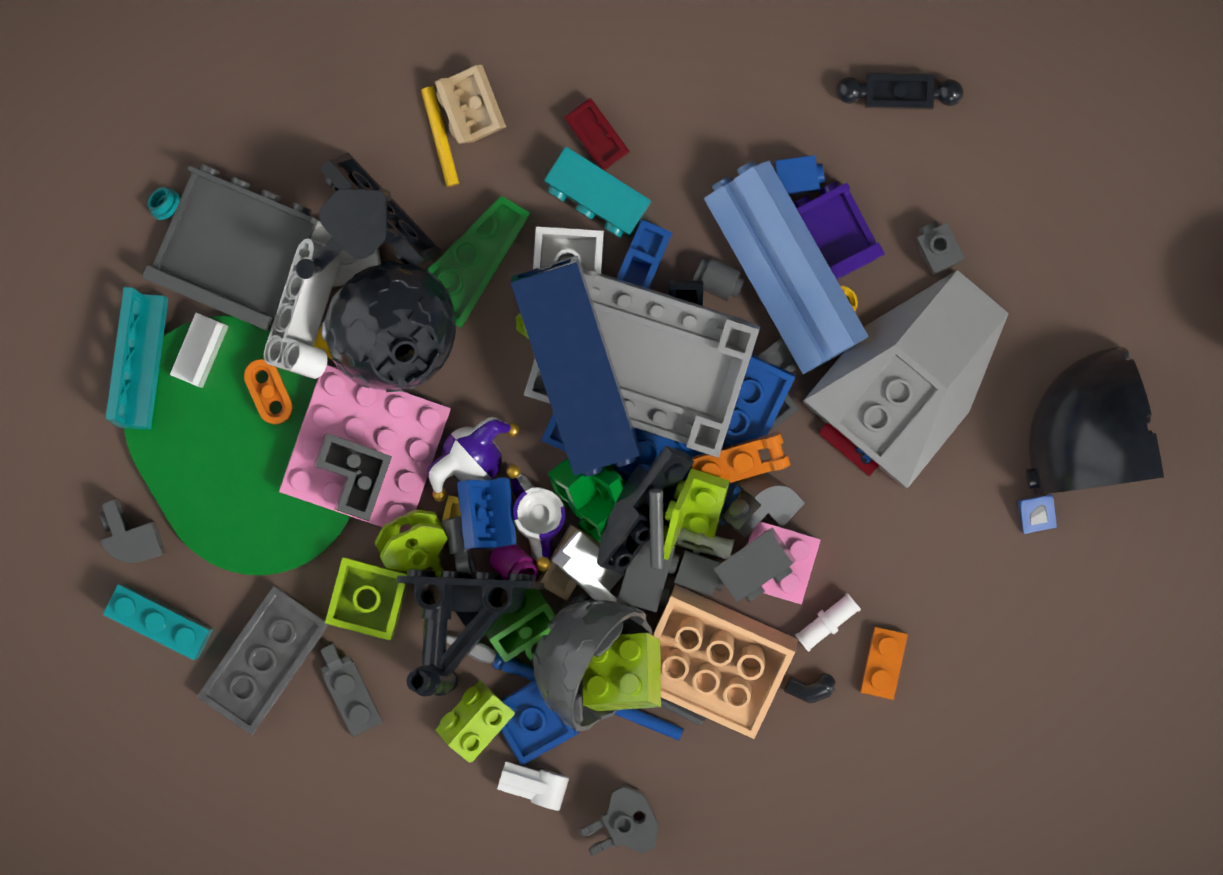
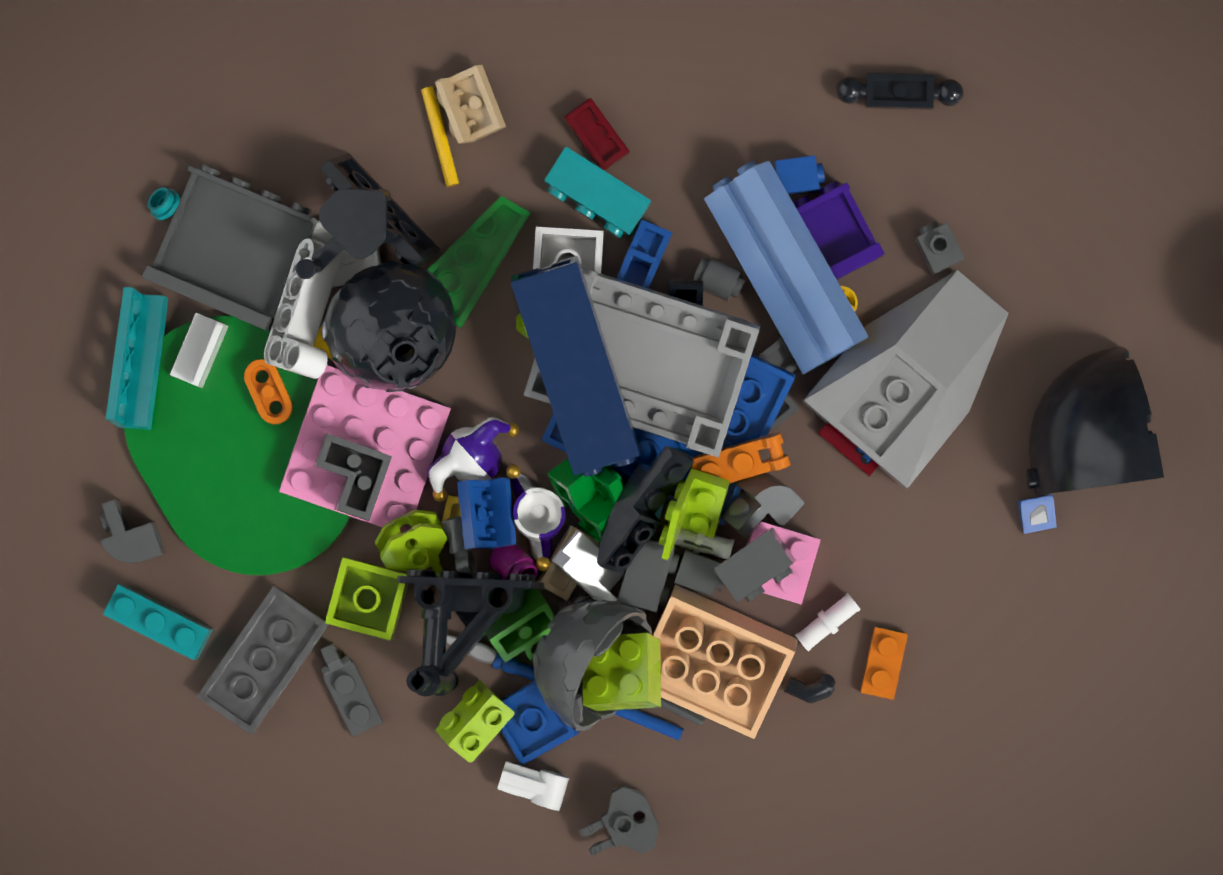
(656, 528): dark grey piece -> none

